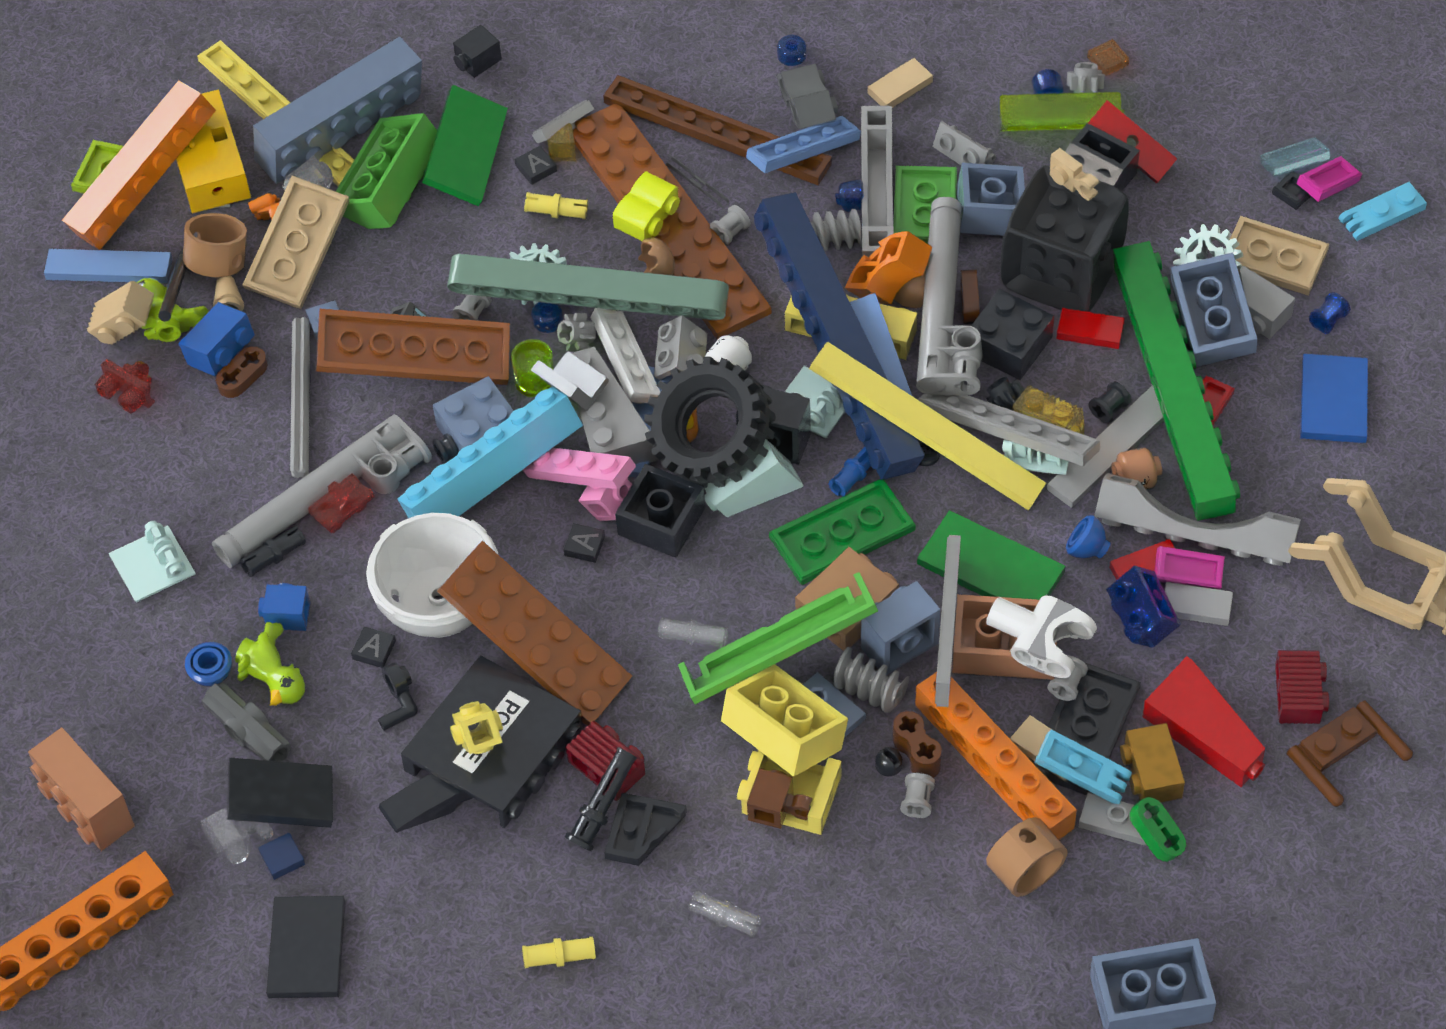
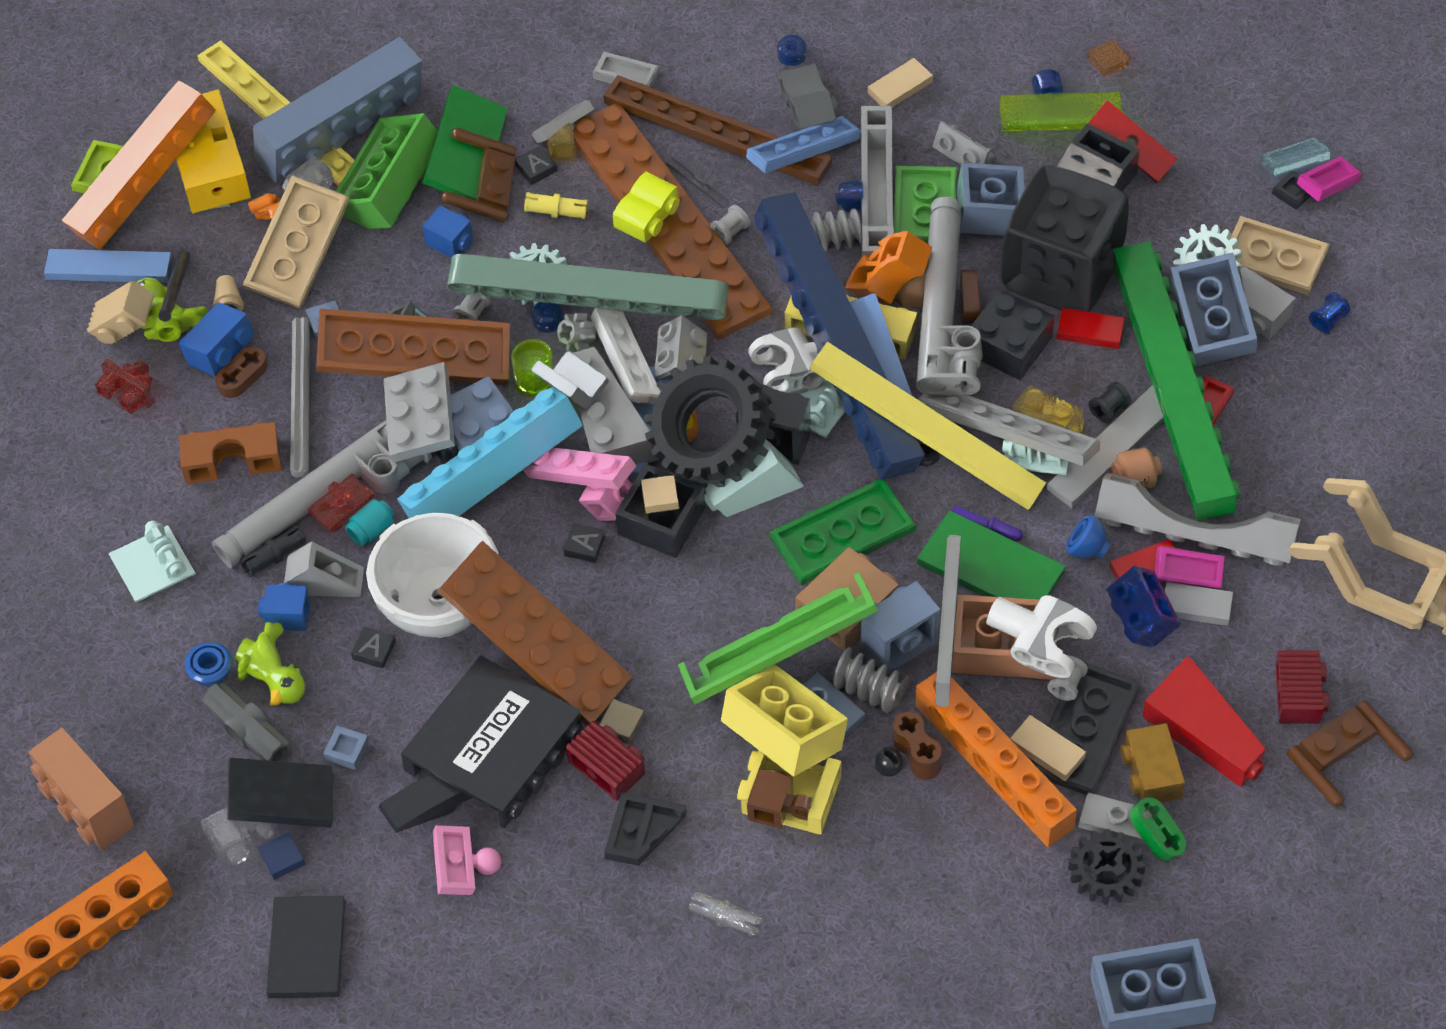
(206, 450): none -> dark orange arch
(218, 247): medium nougat piece -> none
(323, 572): none -> light grey slope
(346, 747): none -> sand blue plate
(369, 522): none -> teal brick
(397, 681): black plate -> none
(418, 412): none -> light grey plate
(448, 232): none -> blue brick
(457, 863): none -> bright pink plate
(477, 51): black brick -> none
(484, 736): light yellow brick -> none
(494, 177): none -> reddish brown plate
(558, 952): light yellow pin -> none
(612, 65): none -> light grey tile
(623, 719): none -> dark tan tile
(623, 761): black pin -> none
(657, 257): medium nougat hair -> none
(659, 494): none -> tan tile
(692, 632): clear pin -> none
(733, 349): white head -> none
(792, 355): none -> white connector
(852, 472): blue axle -> none
(917, 795): light grey bush -> none
(995, 525): none -> dark purple piece
(1004, 392): black gear -> none
(1026, 848): medium nougat piece -> none
(1069, 173): tan plate -> none
(1083, 767): medium azure hinge -> none
(1085, 78): light grey gear -> none
(1106, 880): none -> black gear
(1334, 398): blue tile -> none
(1383, 211): medium azure hinge -> none

